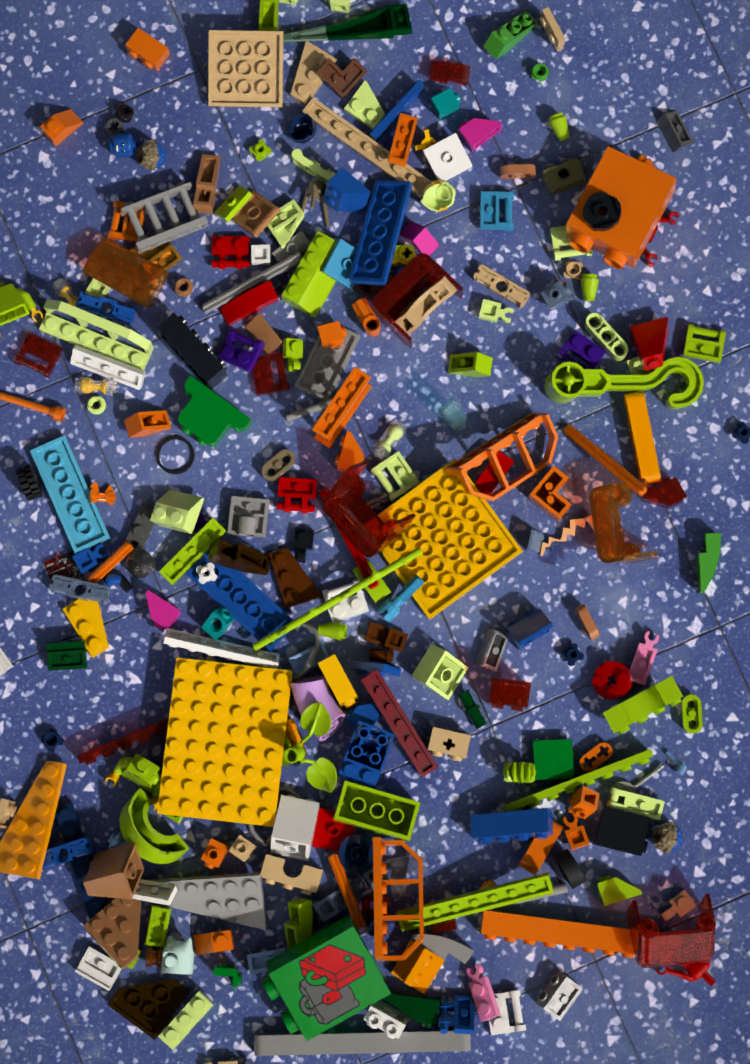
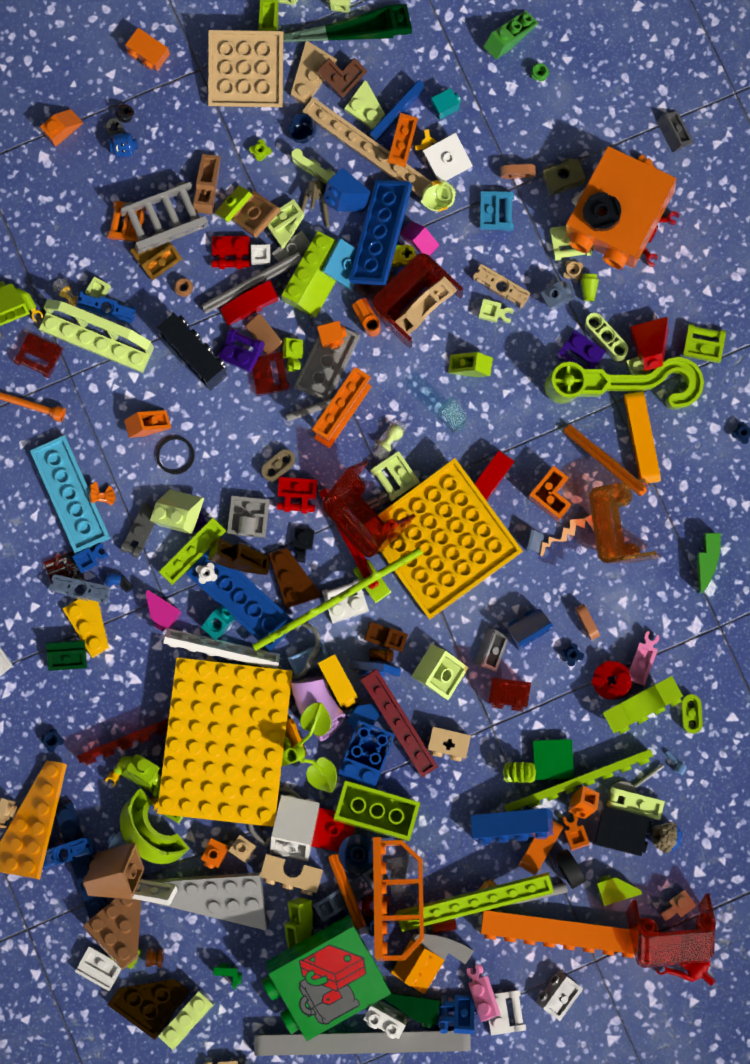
(29, 482): black tyre -> none
(86, 385): clear piece -> none
(96, 399): yellowish green plate -> none
(107, 367): white plate -> none
(110, 562): orange axle -> none
(126, 272): clear orange slope -> none
(140, 563): clear smoke hair -> none
(151, 155): dark tan piece -> none
(158, 926): lime plate -> none
(177, 956): light aqua piece -> none
(209, 415): green brick -> none
(214, 942): orange slope -> none
(257, 961): light blue plate -> none
(333, 630): lime cone -> none
(350, 454): orange slope -> none
(393, 605): dark azure piece -> none
(449, 71): clear red slope -> none
(472, 709): dark green pin -> none
(478, 131): dark pink slope -> none
(501, 441): orange plate -> none
(552, 29): tan plate -> none
(559, 125): lime cone -> none
(592, 753): orange beam -> none
(665, 495): clear red slope -> none

